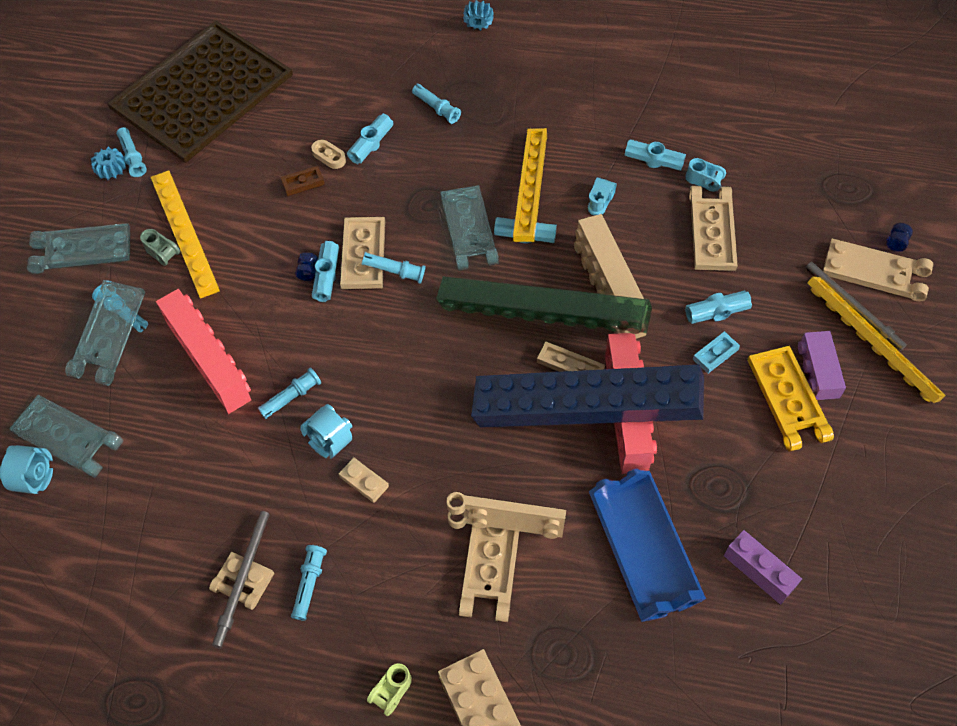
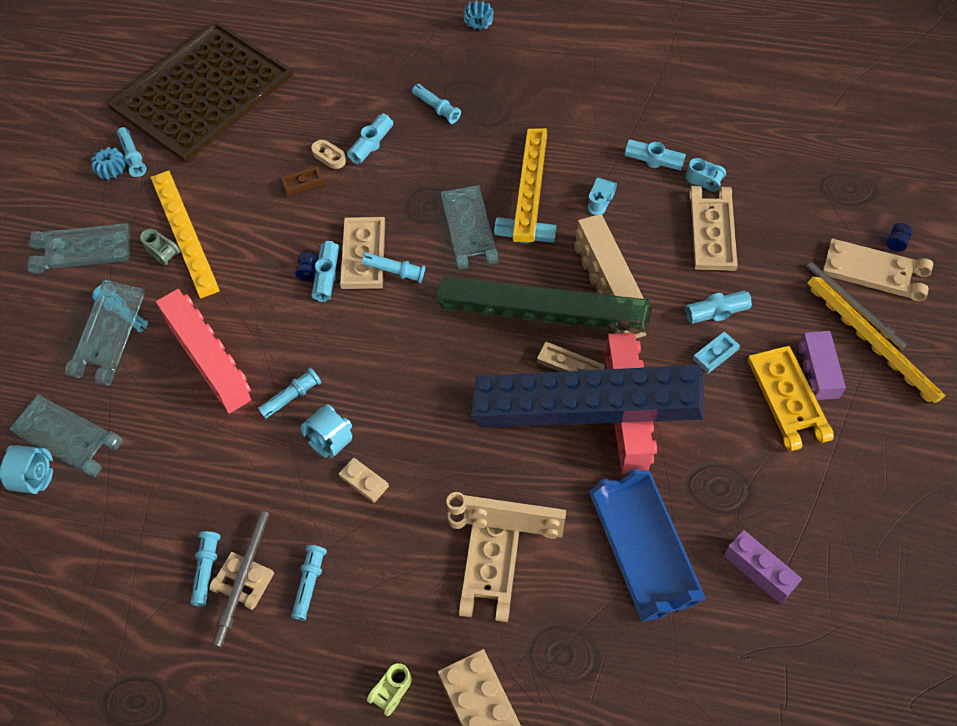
(205, 557): none -> medium azure pin

